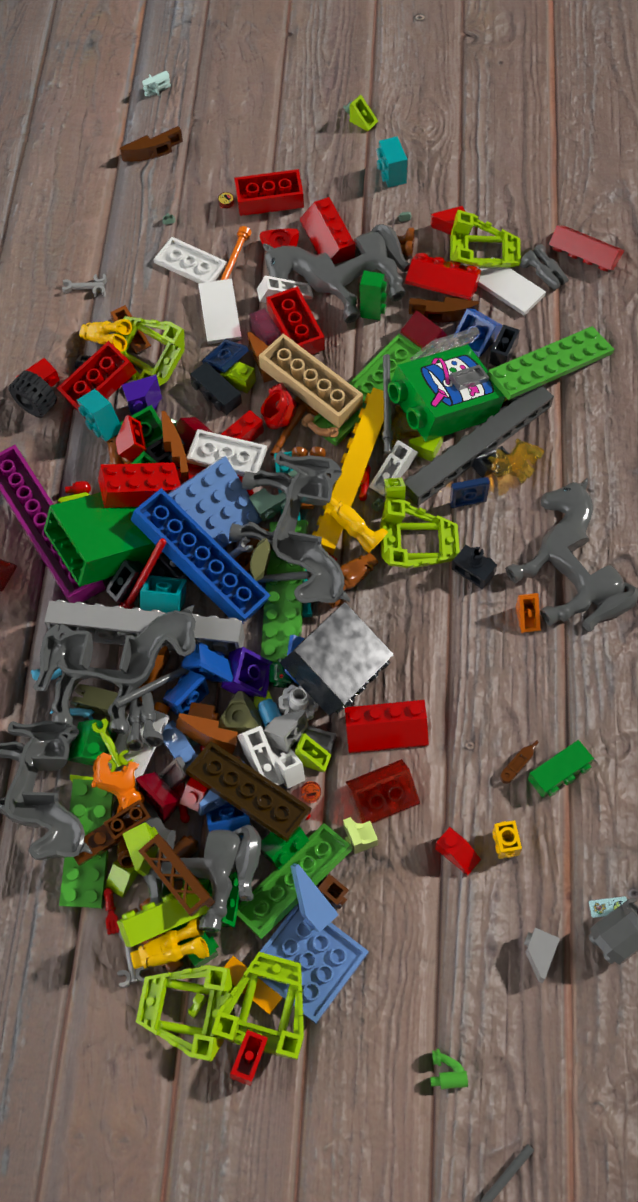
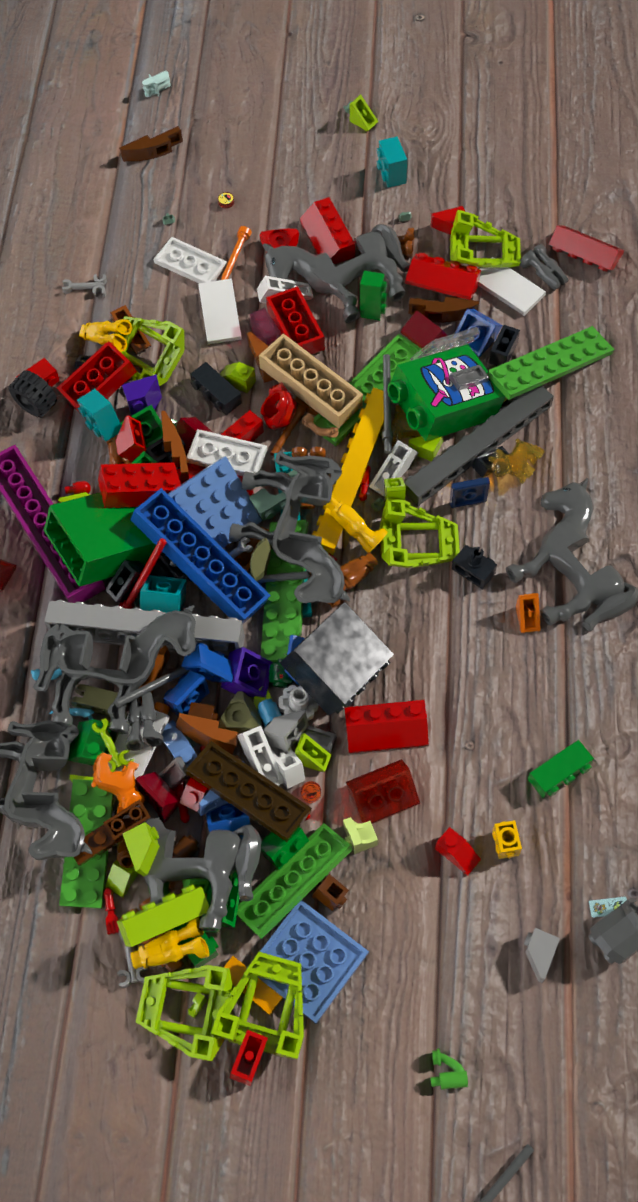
(184, 872): reddish brown fence -> none
(225, 355): dark blue tile -> none
(269, 192): red brick -> none
(312, 903): medium blue slope -> none
(518, 763): reddish brown piece -> none

